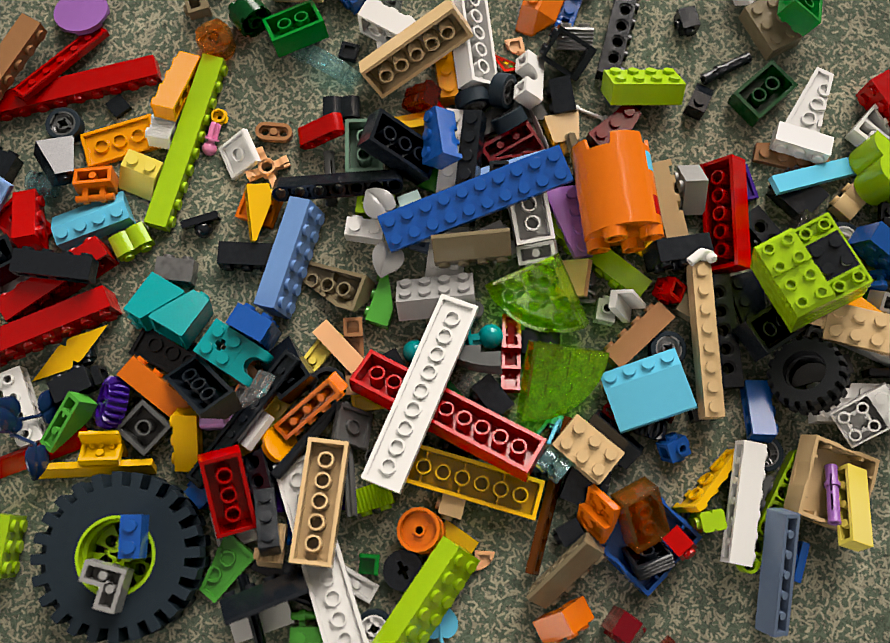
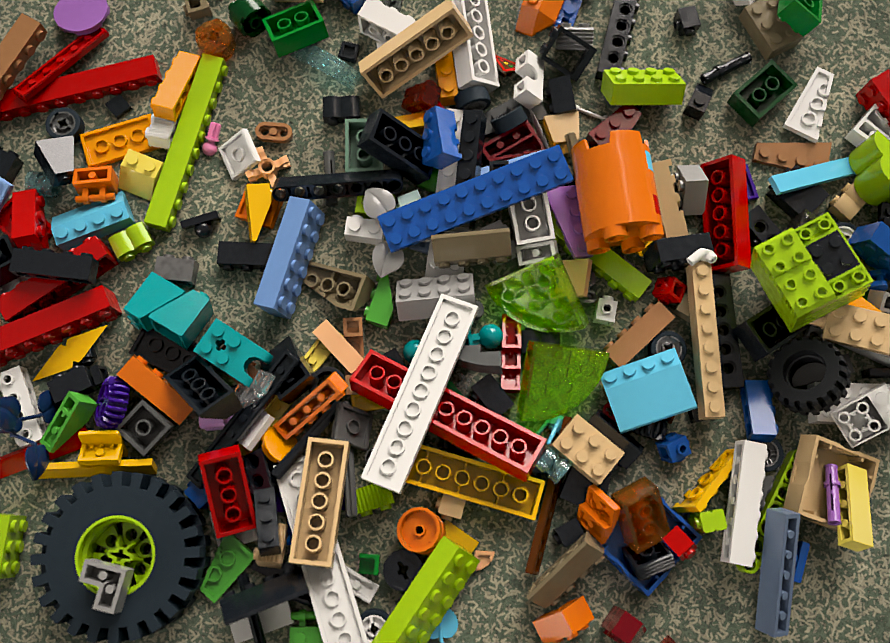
(133, 536): blue brick -> none
(185, 439): yellow brick -> none
(219, 113): yellow plate -> none
(255, 327): blue brick -> none
(321, 130): red beam -> none
(502, 90): black wheel -> none
(515, 45): light nougat tile -> none
(622, 303): white panel -> none
(747, 295): black wing -> none
(801, 143): white brick -> none

